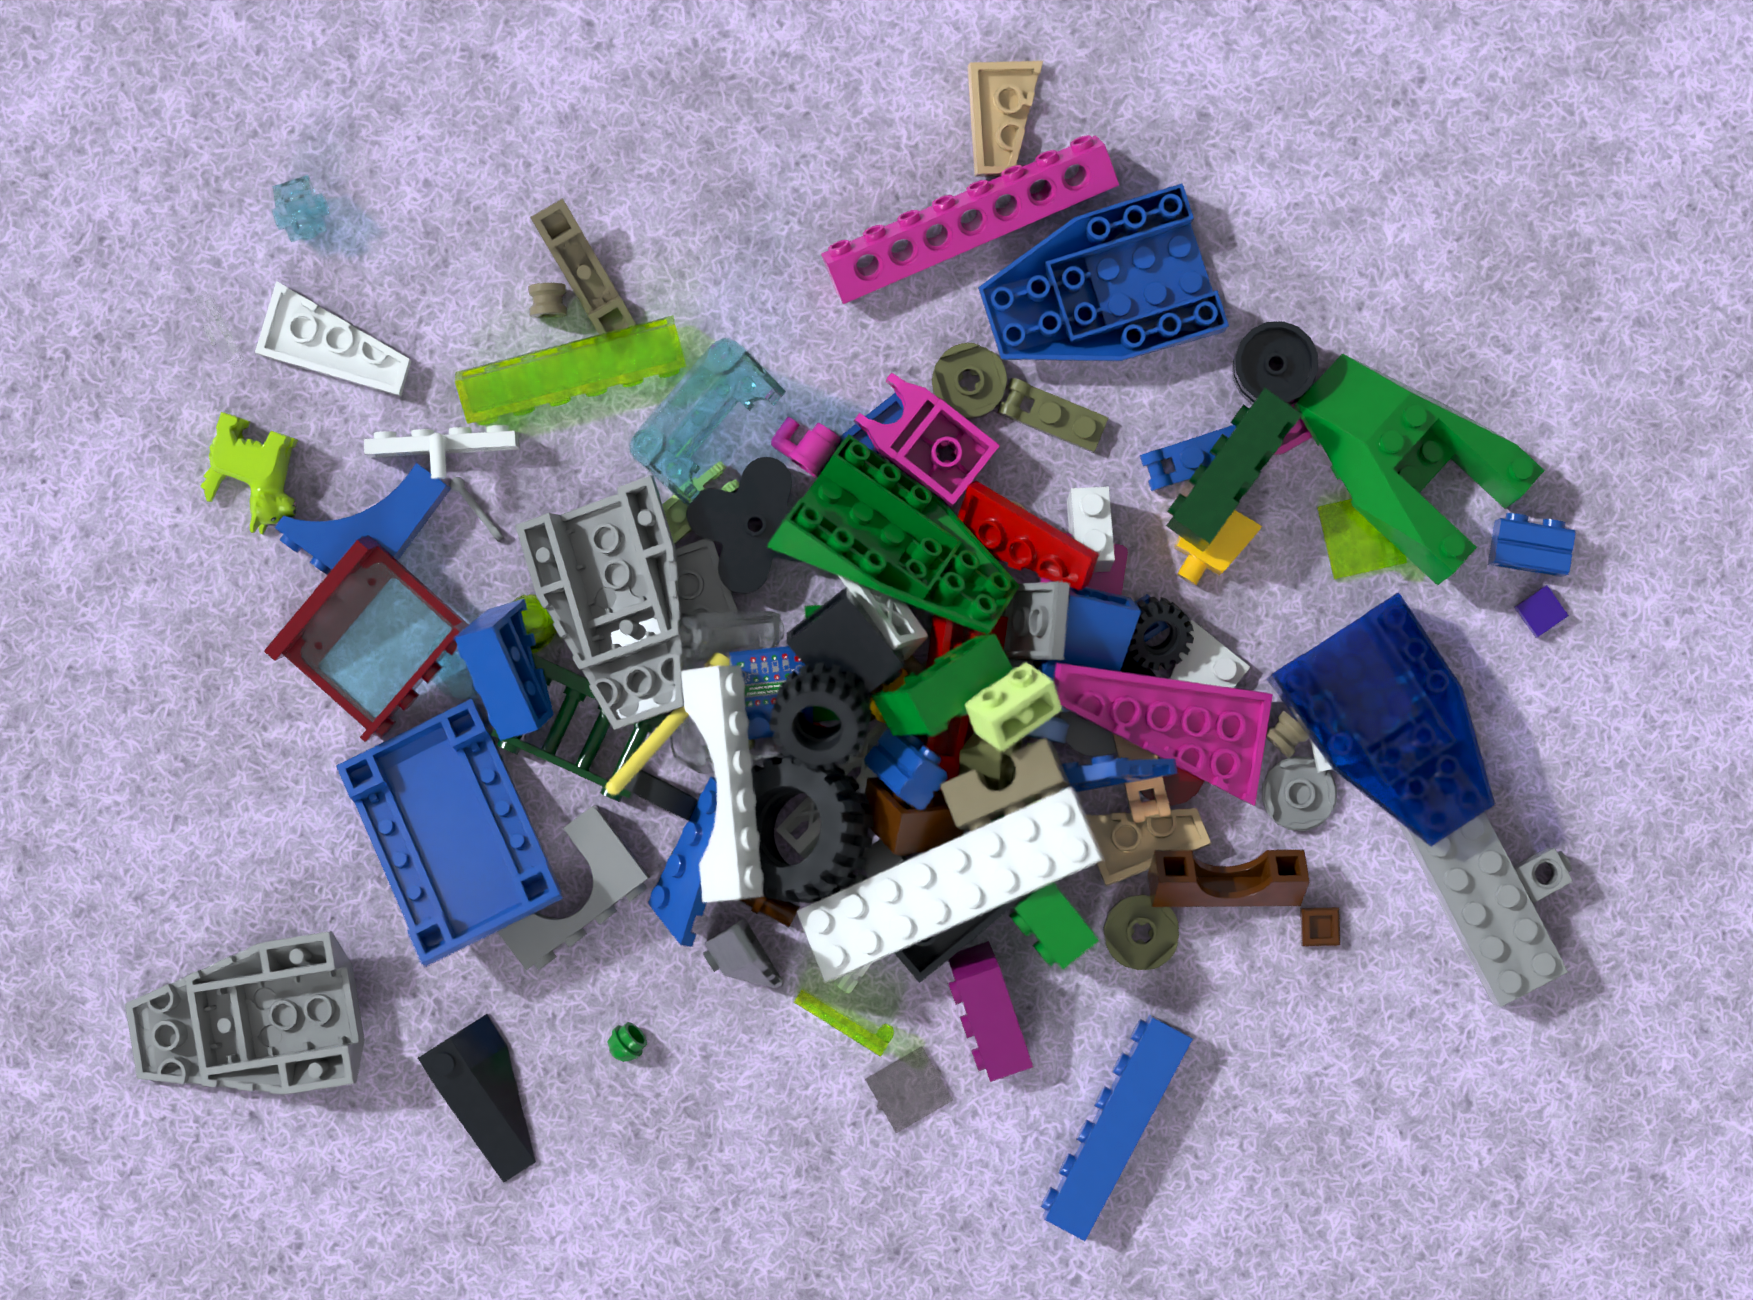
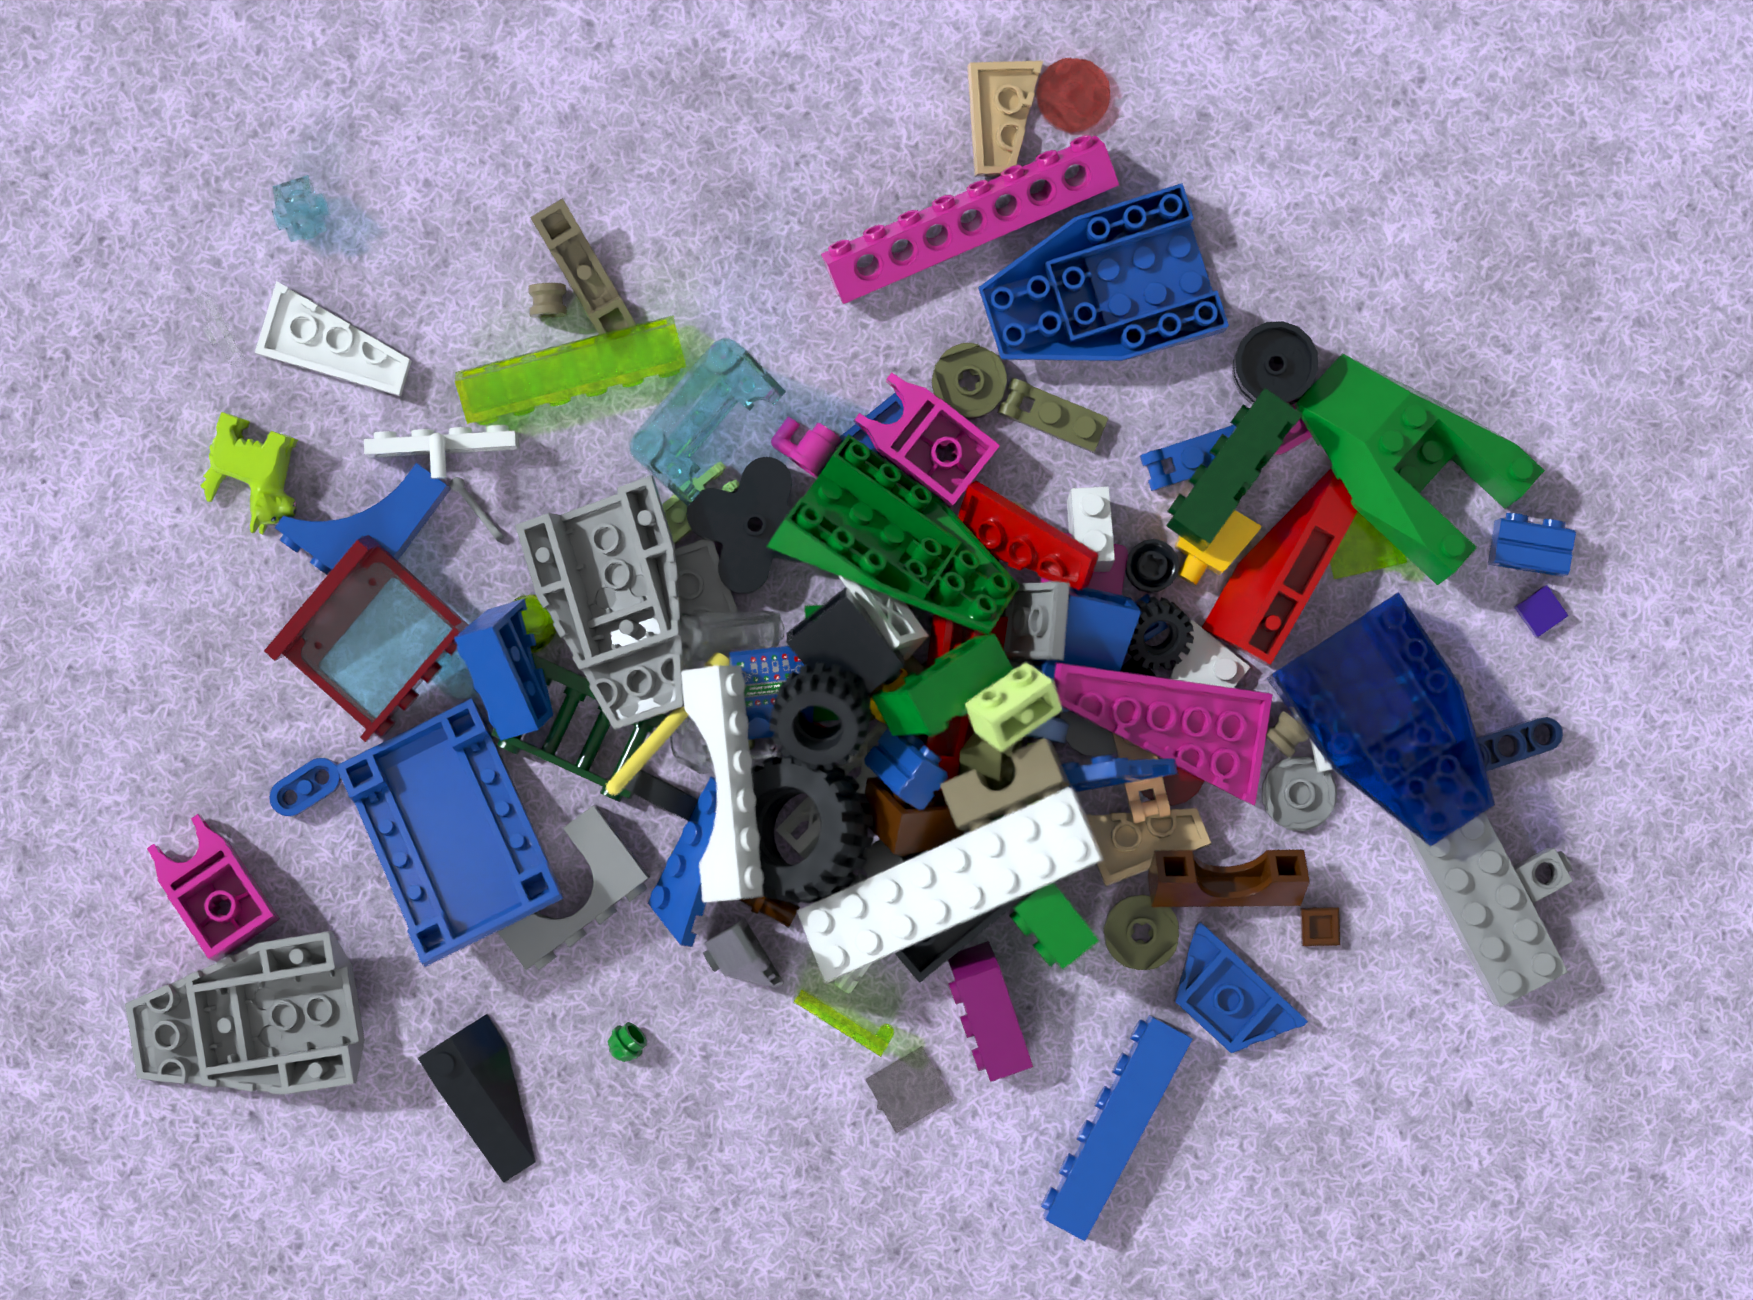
(203, 883): none -> dark pink brick
(306, 786): none -> blue plate
(1077, 105): none -> clear red tile
(1152, 566): none -> black wheel
(1230, 996): none -> blue wing
(1282, 572): none -> red wedge
(1524, 742): none -> dark blue beam

